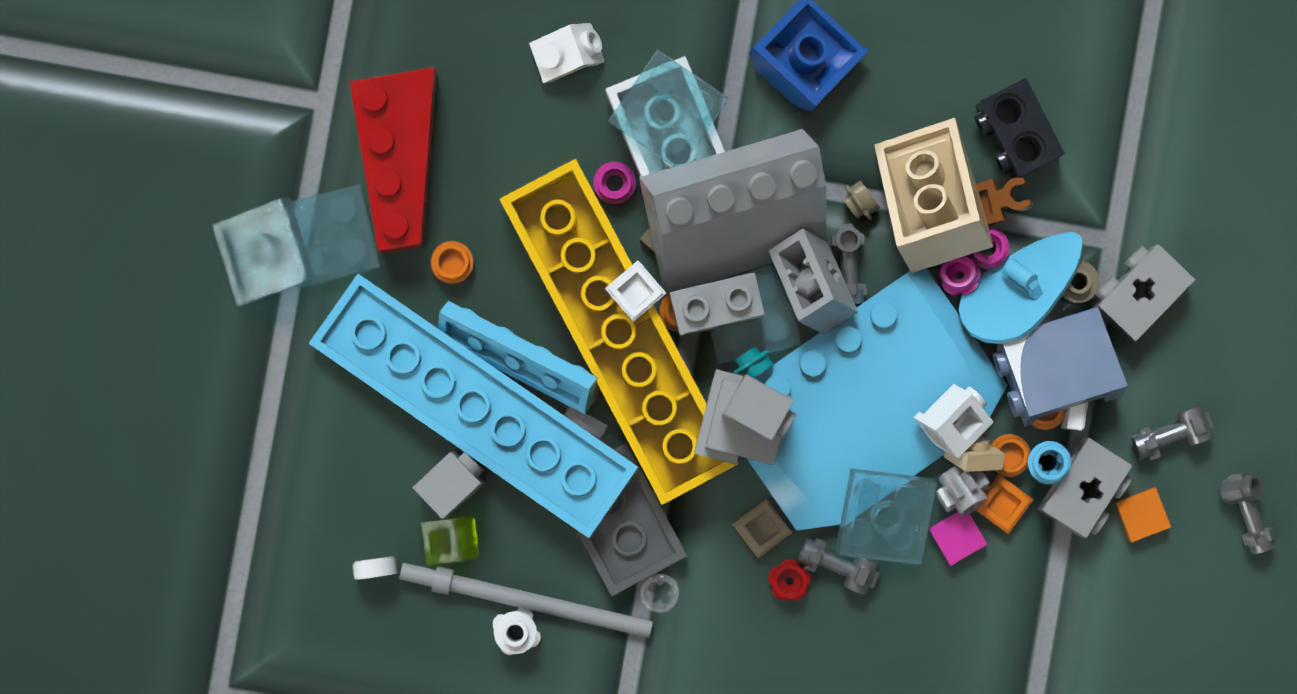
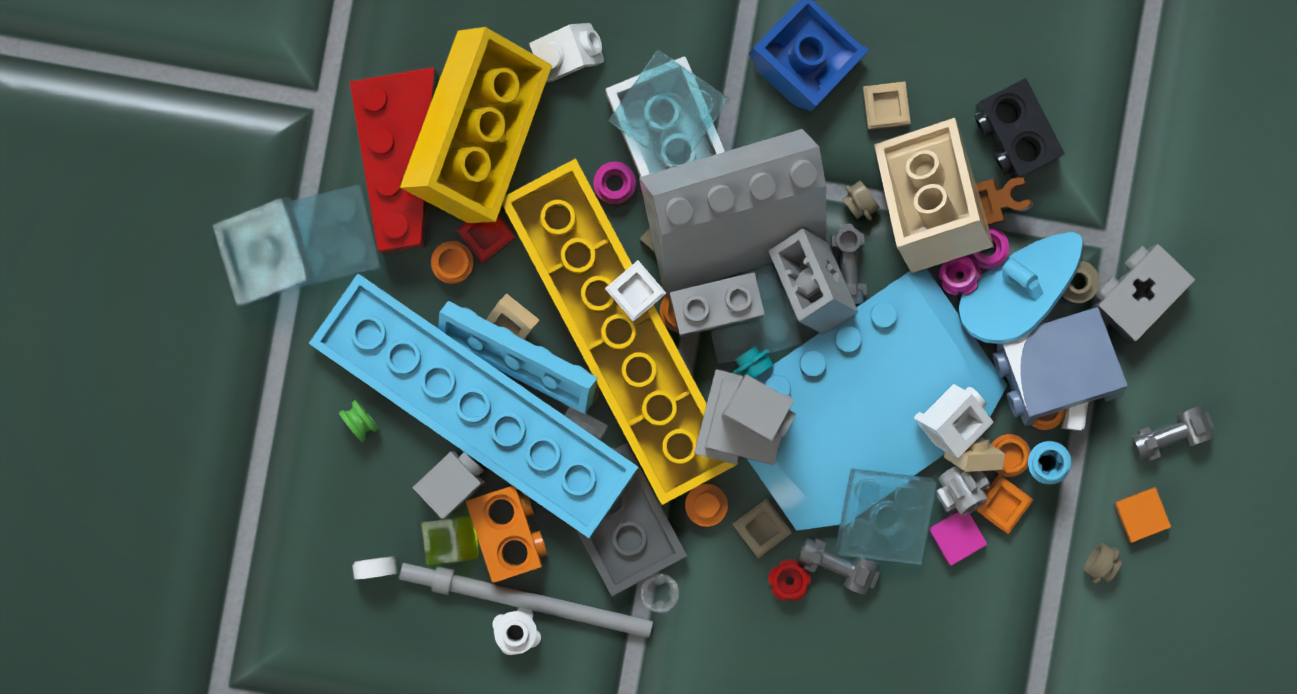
(359, 420): none -> bright green bush
(476, 125): none -> yellow brick
(486, 237): none -> red tile
(495, 536): none -> orange brick
(513, 316): none -> tan plate
(706, 505): none -> orange plate
(886, 105): none -> tan tile
(1064, 501): light grey brick -> none
(1103, 563): none -> dark tan plate
(1244, 490): flat silver bar -> none

